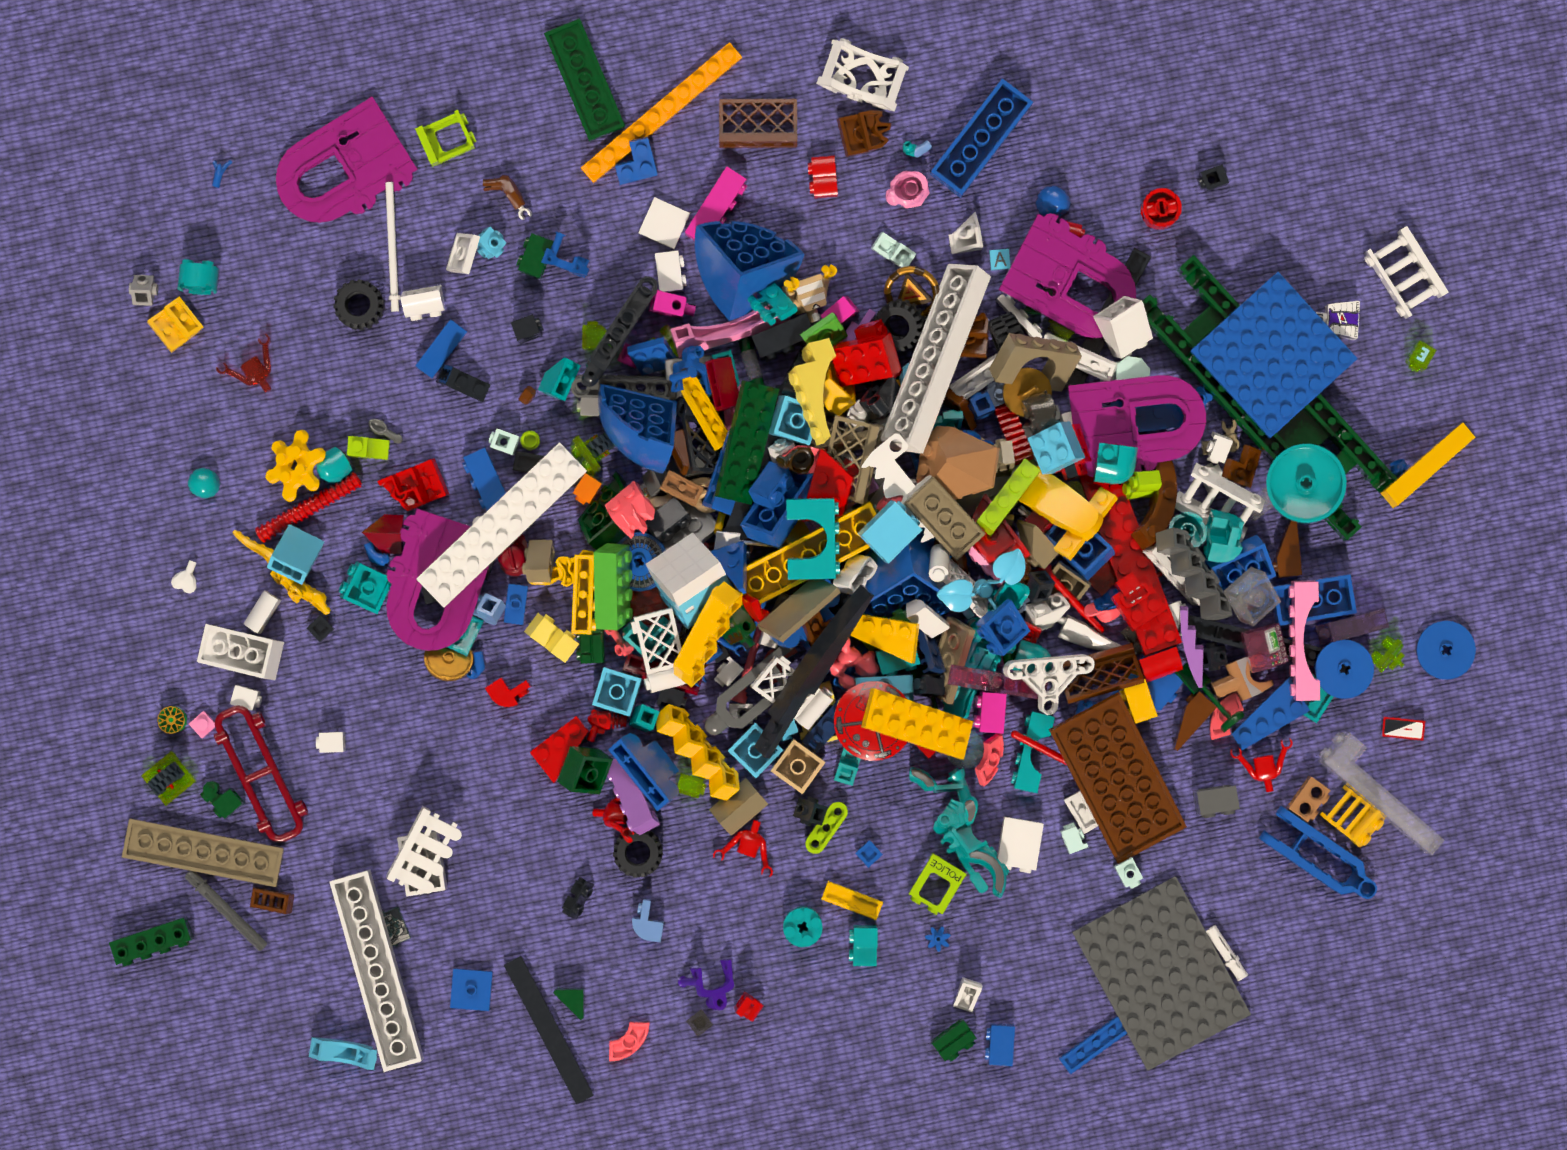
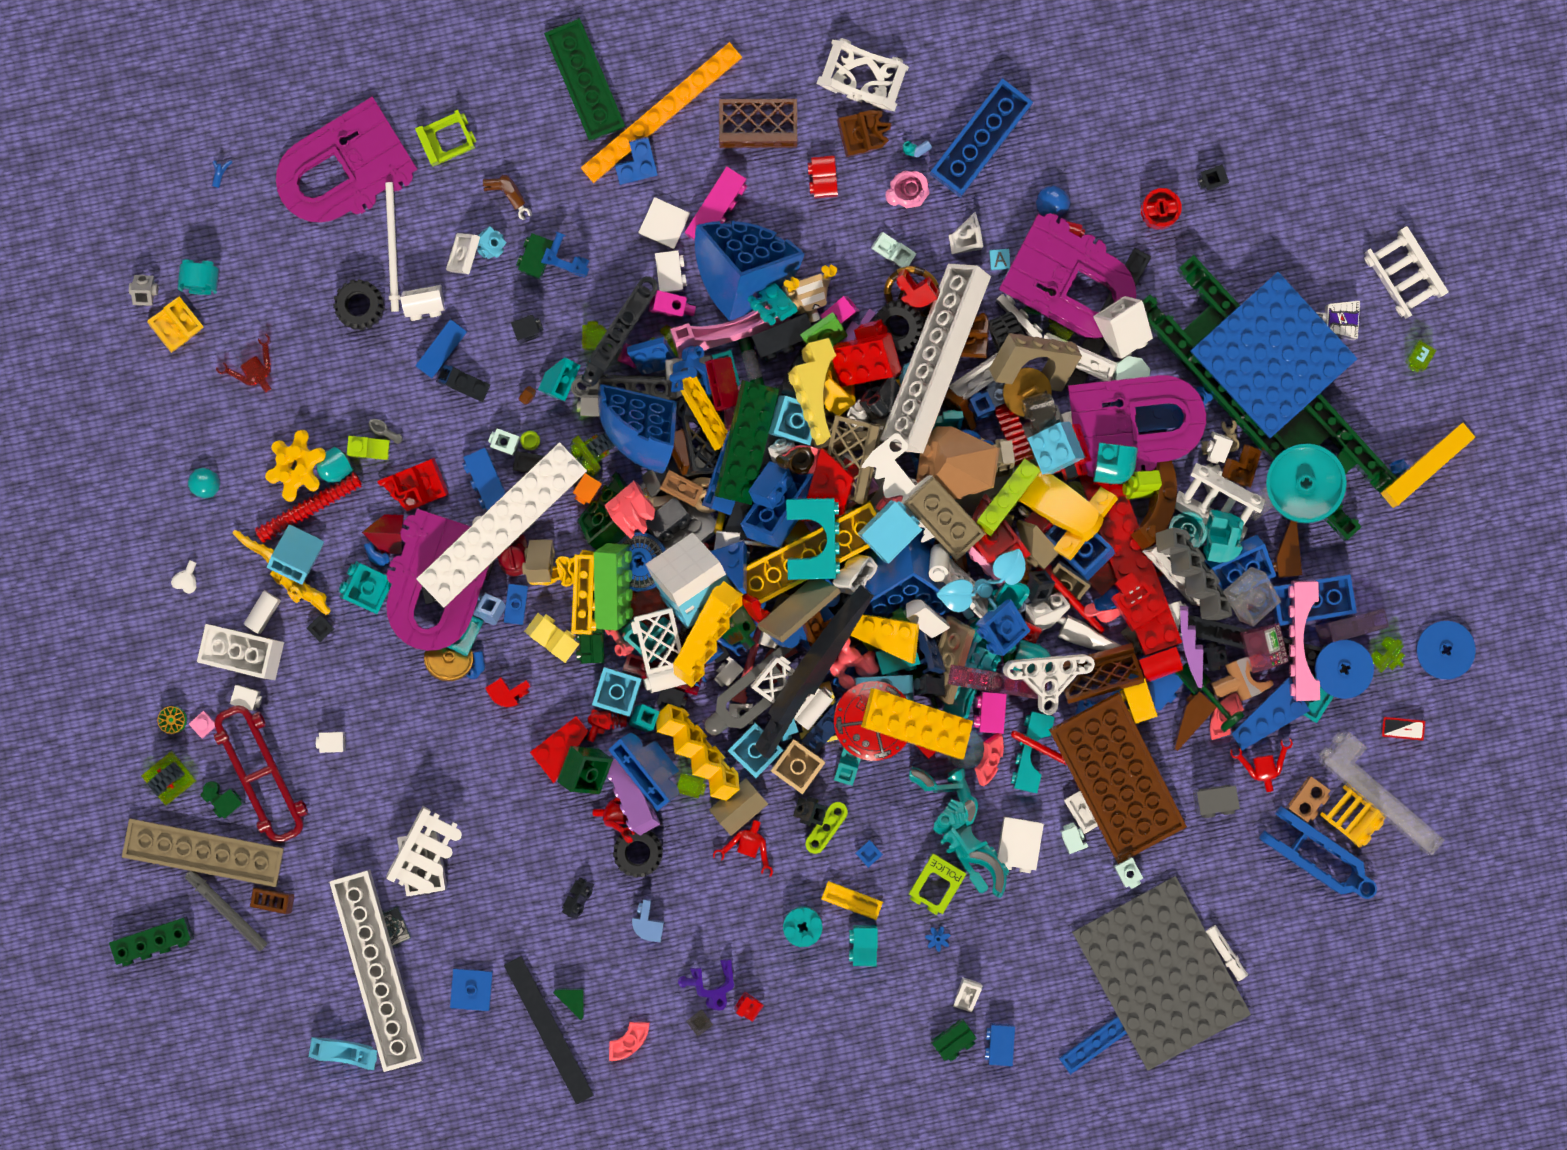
(917, 294): none -> brick

